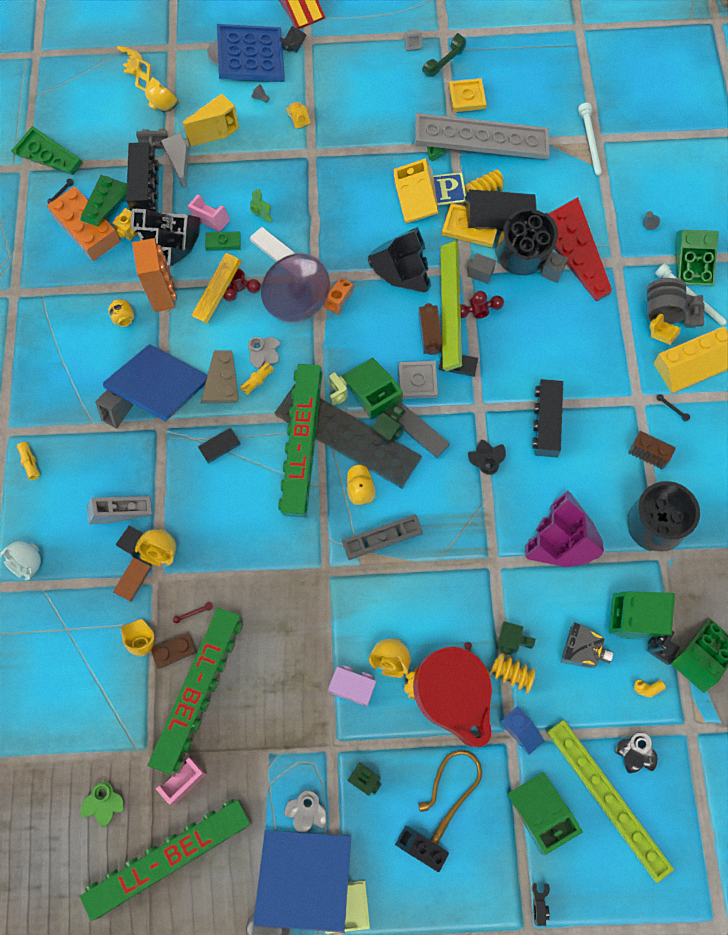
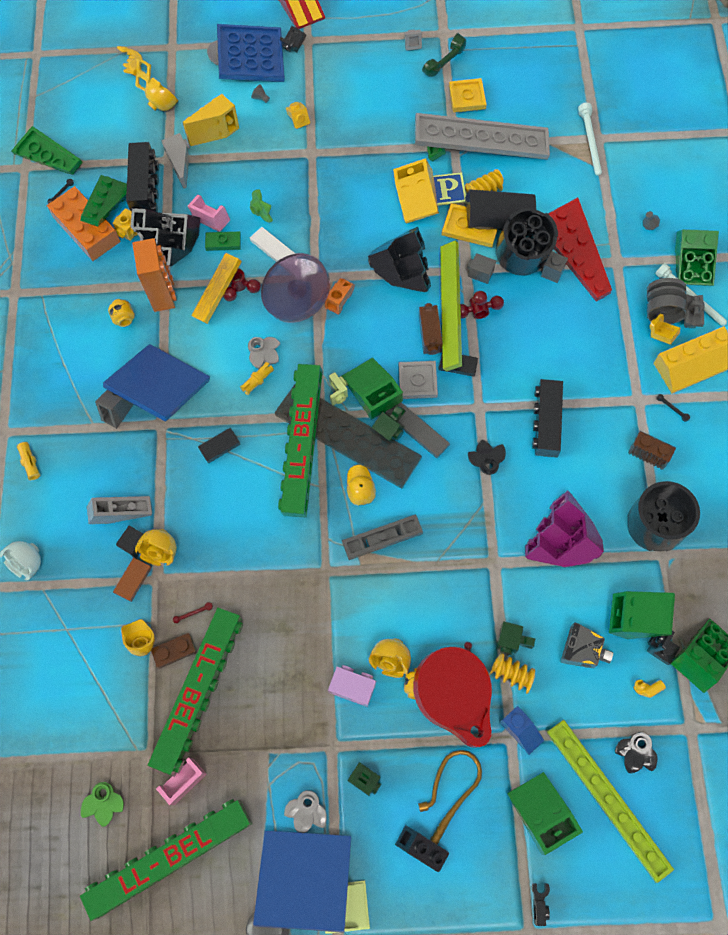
(152, 137): dark grey hips -> none
(221, 379): dark tan wing -> none

